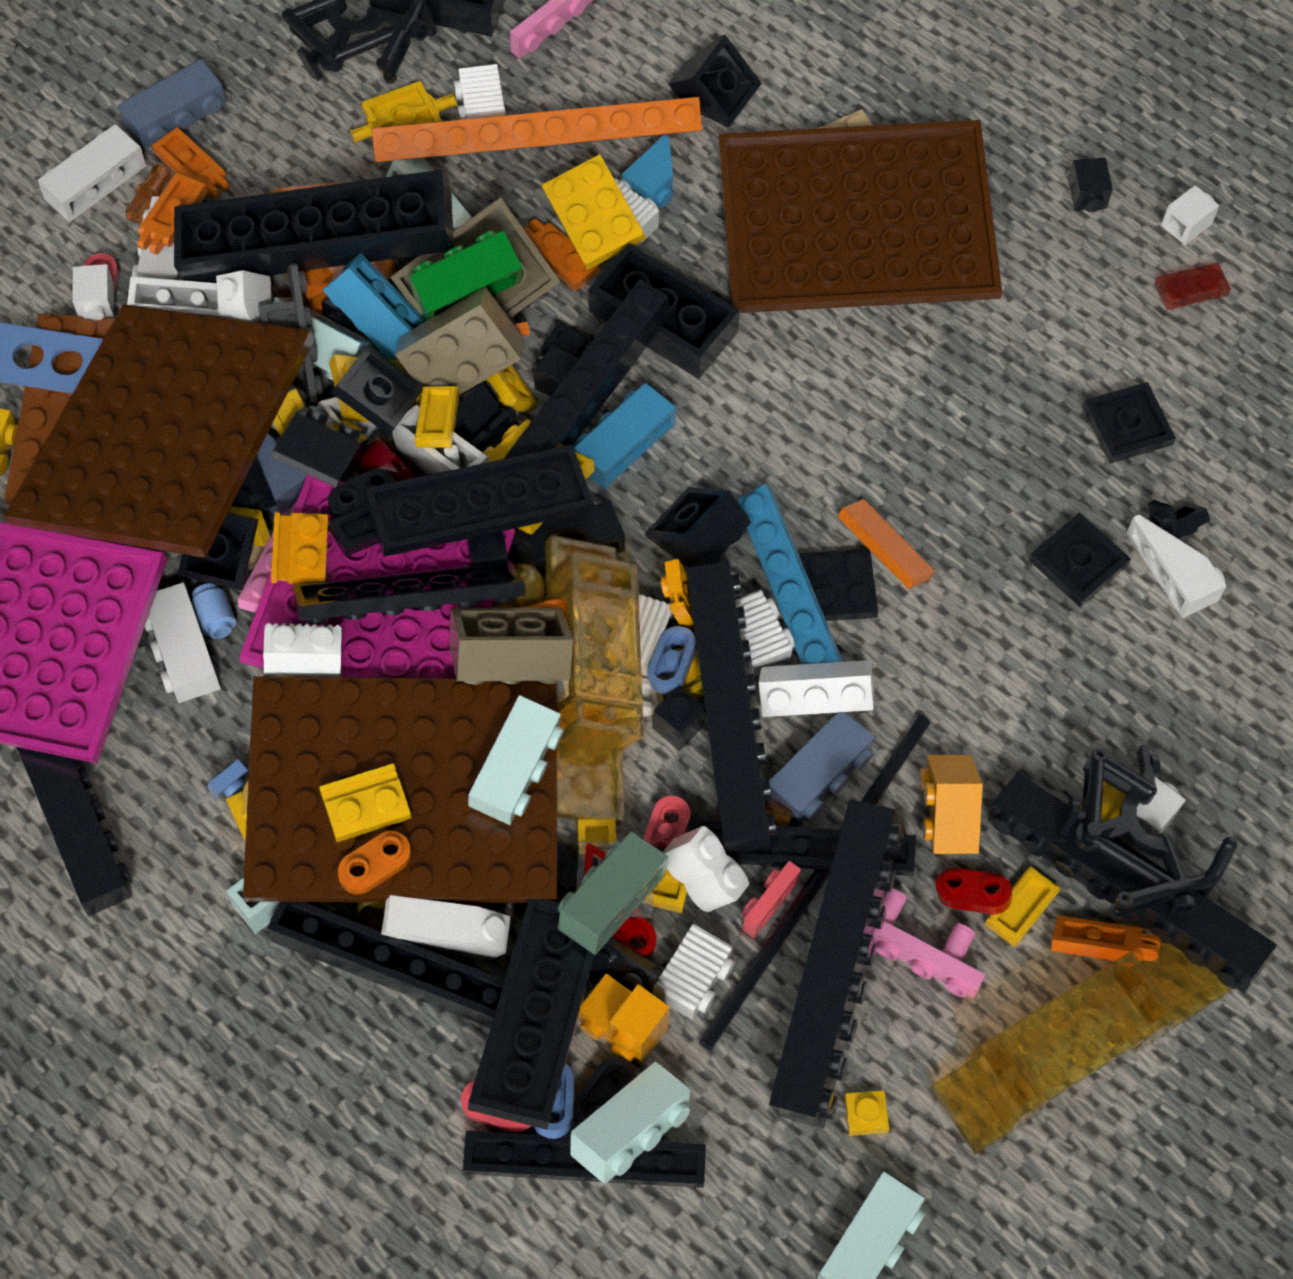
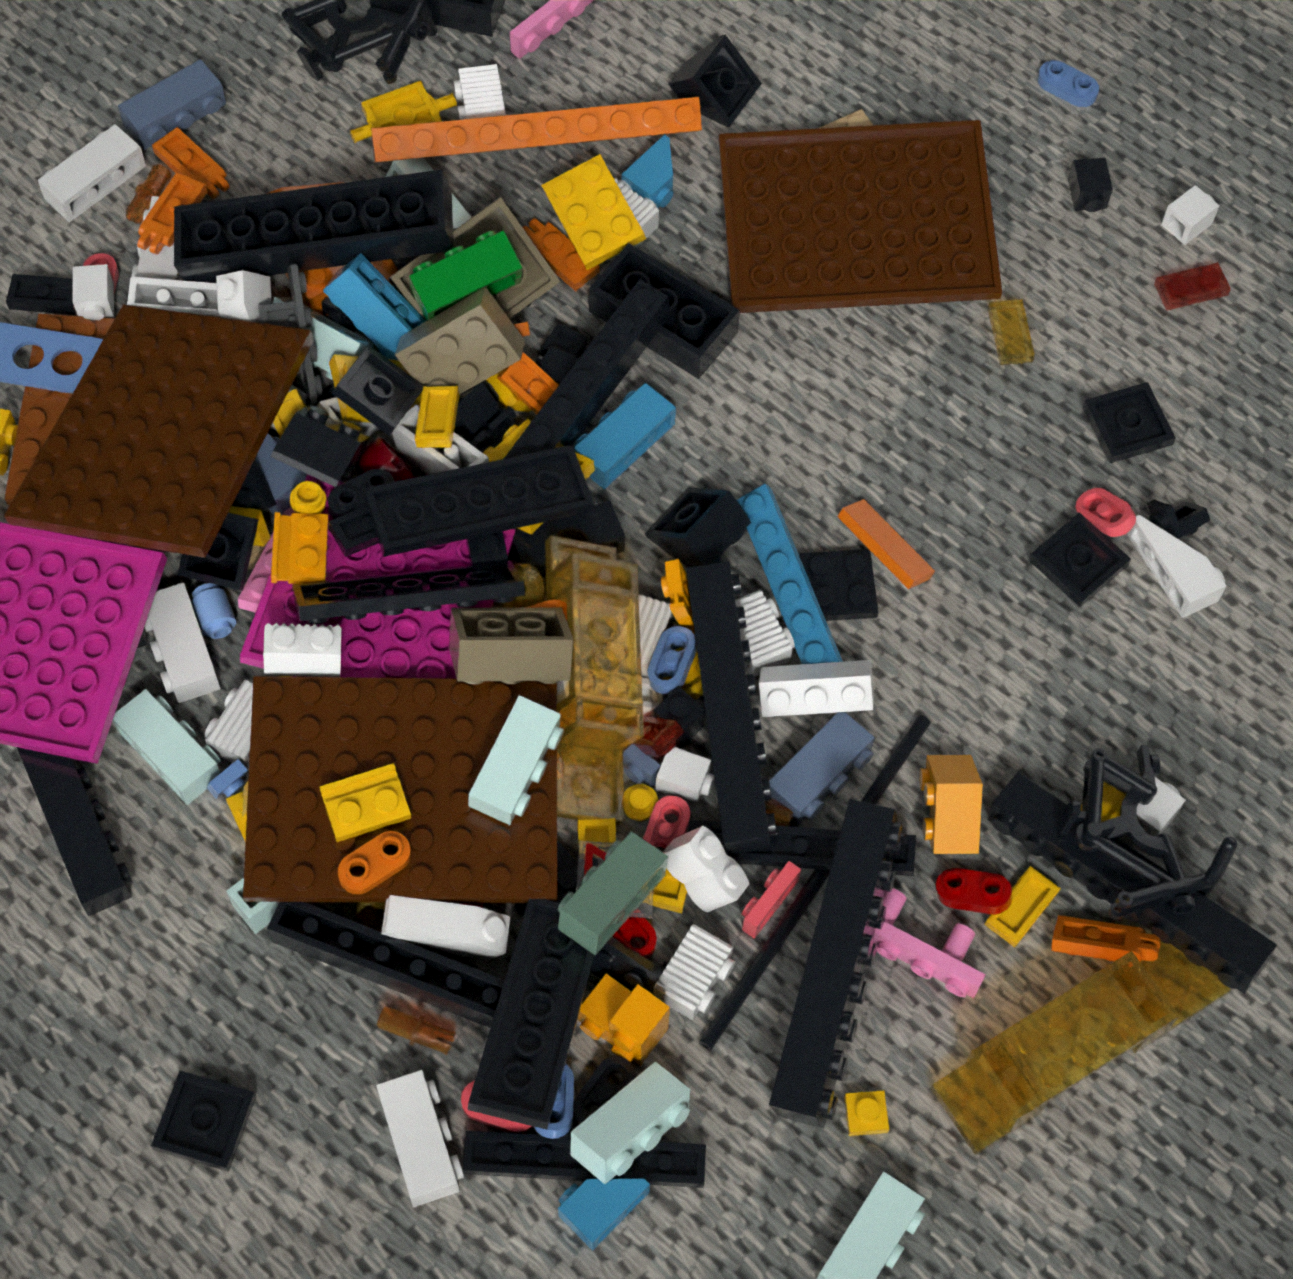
(41, 294): none -> black plate
(167, 745): none -> light aqua brick
(203, 1121): none -> black plate
(232, 731): none -> white brick
(308, 498): none -> yellow plate
(415, 1029): none -> clear orange axle
(420, 1138): none -> white brick
(528, 383): none -> orange hinge
(599, 1208): none -> dark azure slope
(639, 766): none -> sand blue plate
(639, 802): none -> yellow plate
(659, 736): none -> clear red plate
(685, 776): none -> white brick
(1011, 332): none -> clear yellow tile
(1067, 83): none -> medium blue plate
(1106, 512): none -> coral plate

